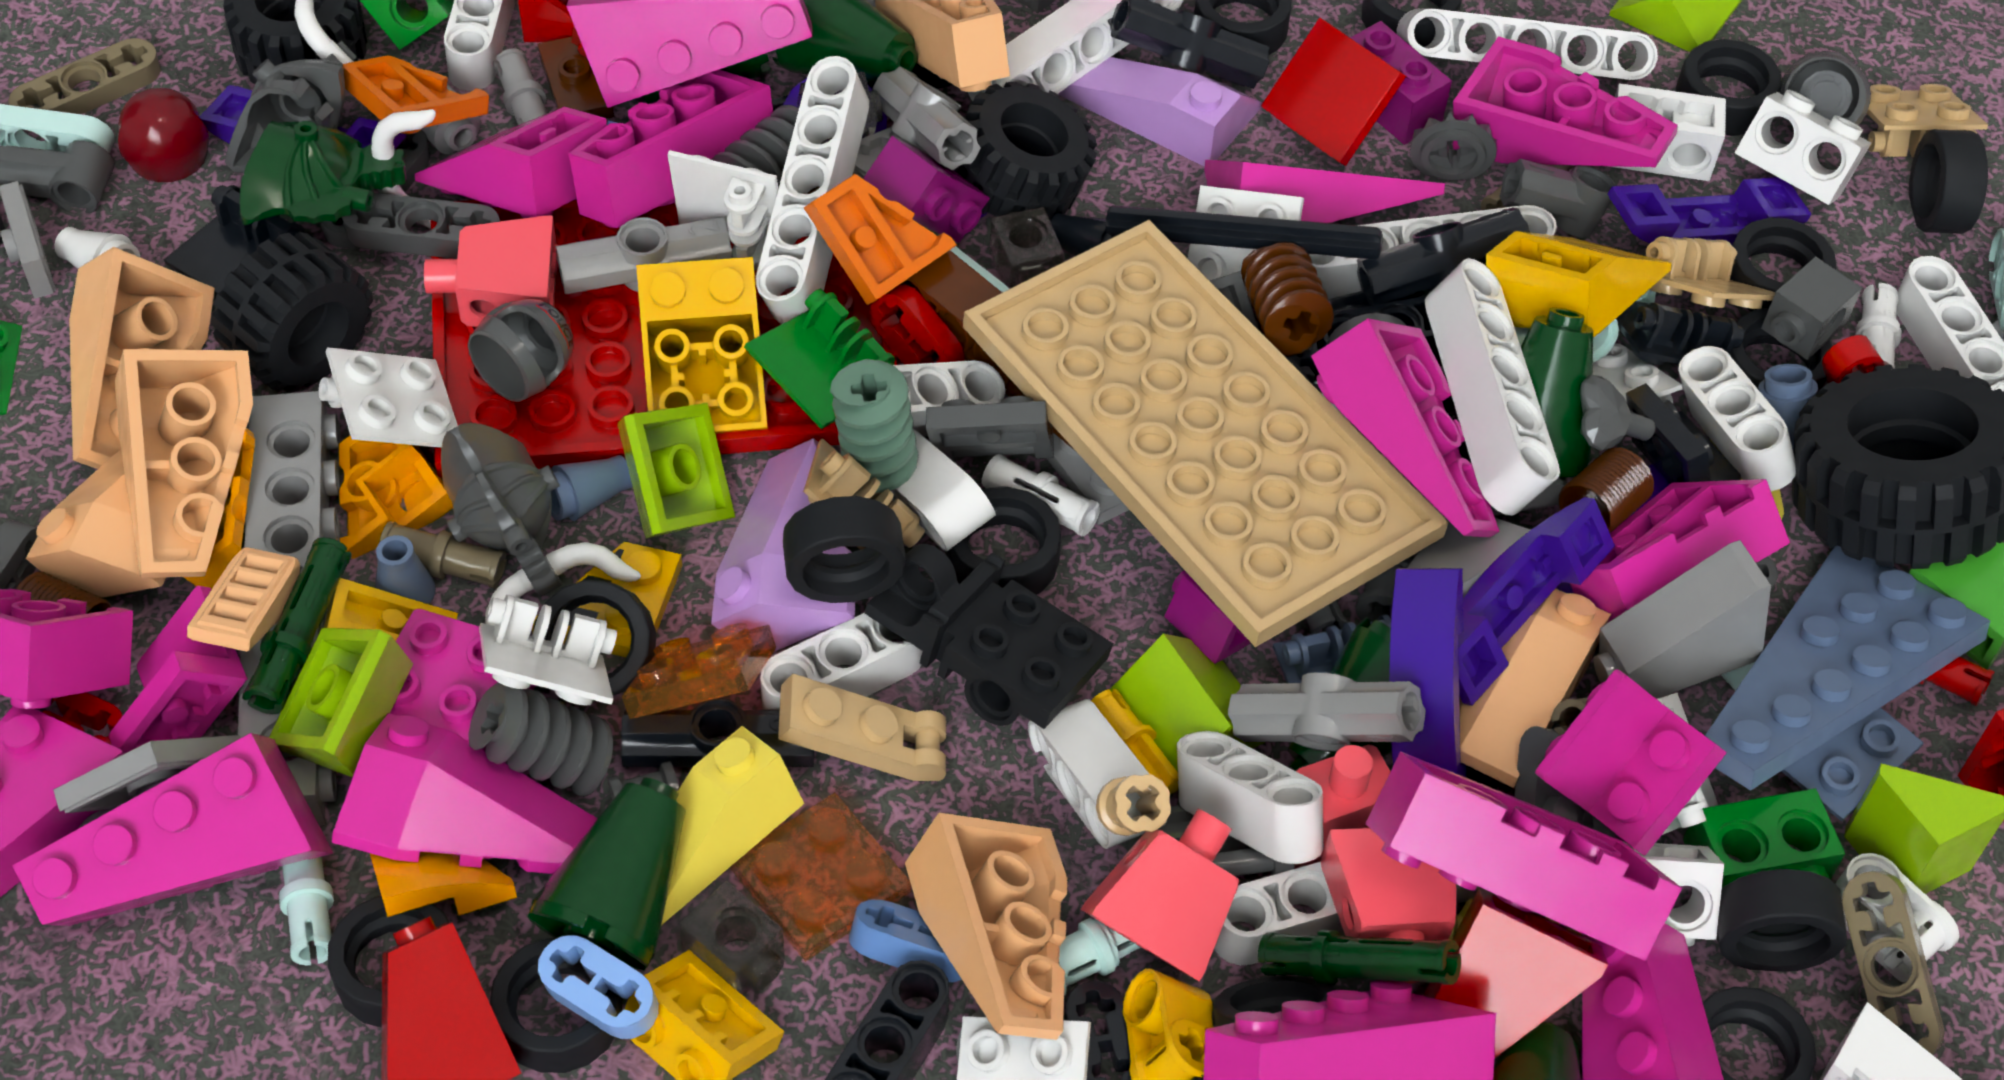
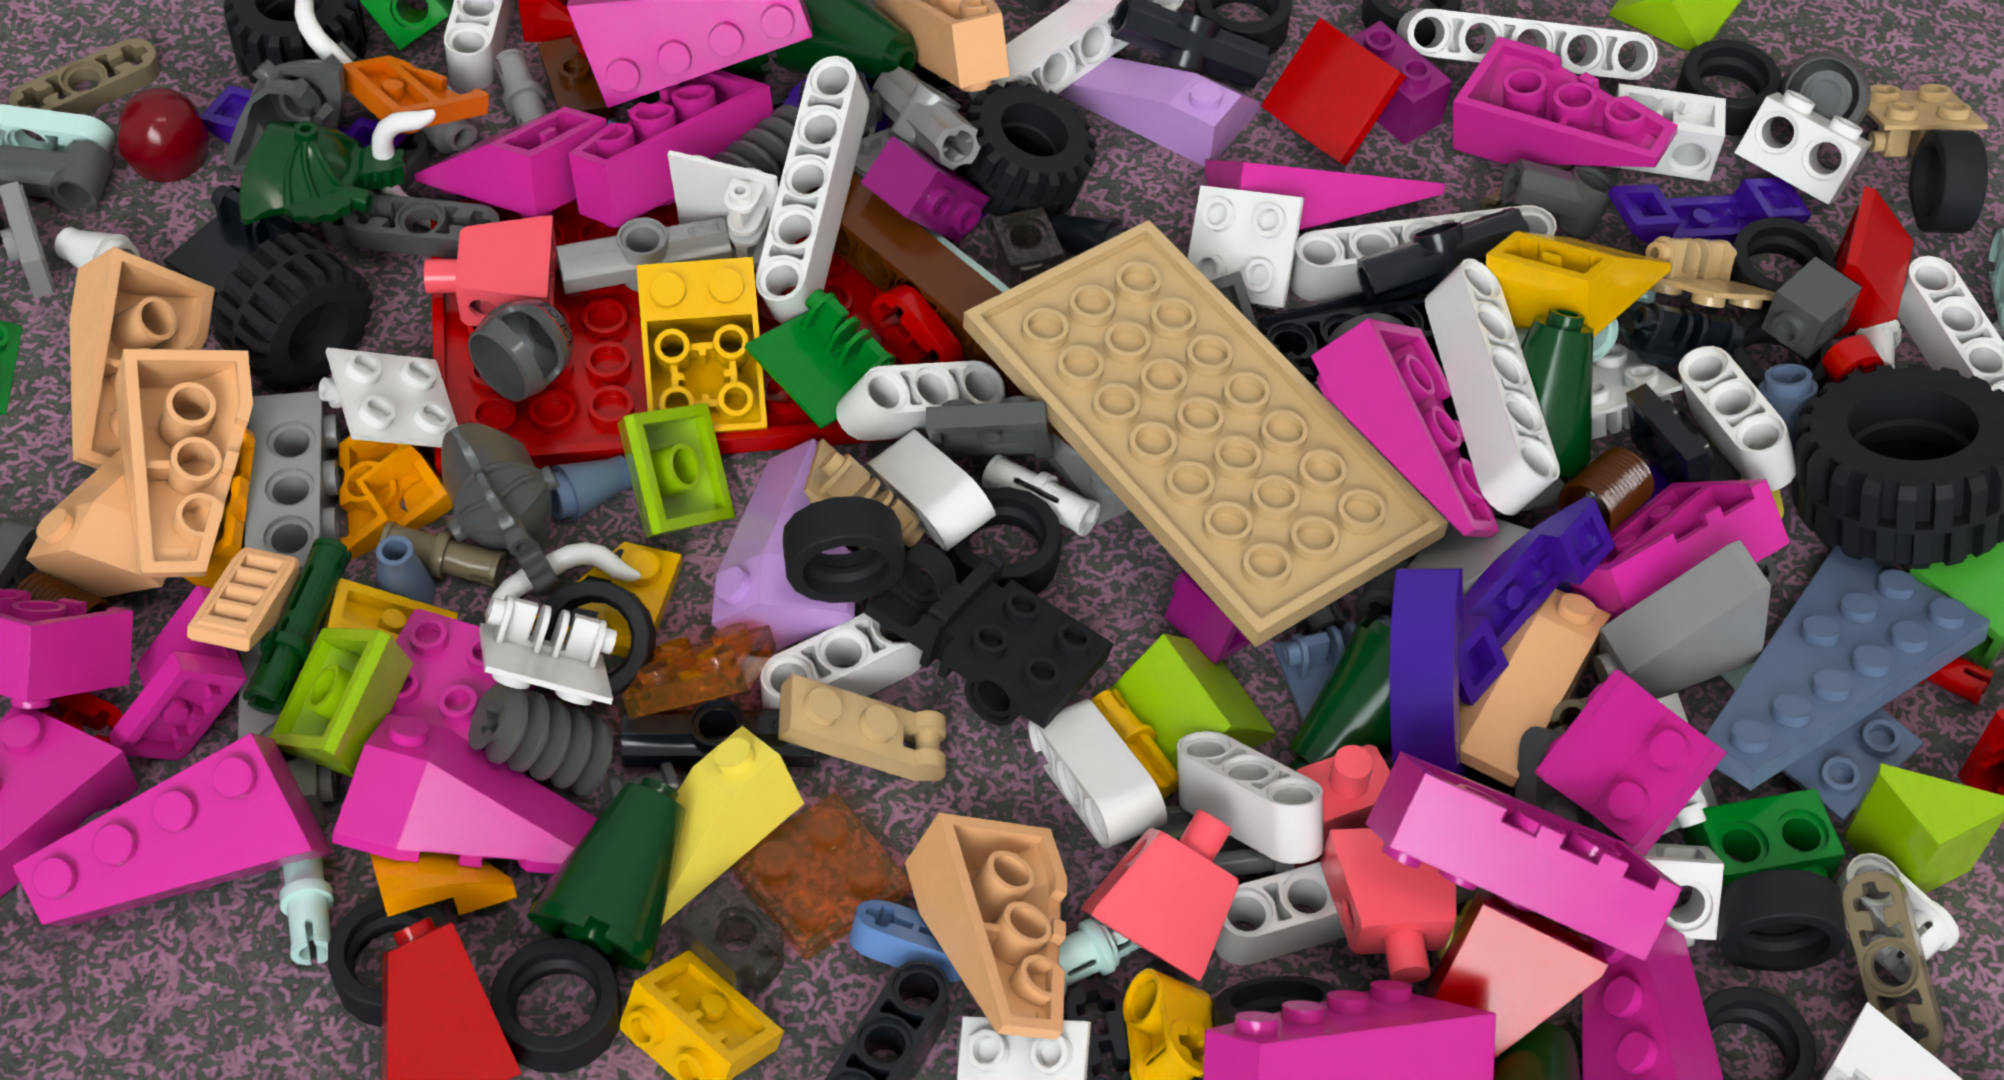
(135, 773): light grey tile -> none
(590, 1000): light blue beam -> none
(874, 237): orange wing -> none
(876, 421): sand green piece -> none
(1152, 804): tan bush -> none
(1250, 231): black axle -> none
(1287, 297): reddish brown piece -> none
(1327, 712): light grey piece -> none
(1336, 956): dark green pin -> none
(1434, 158): dark grey gear -> none
(1607, 415): dark grey rock -> none
(1877, 258): none -> red slope

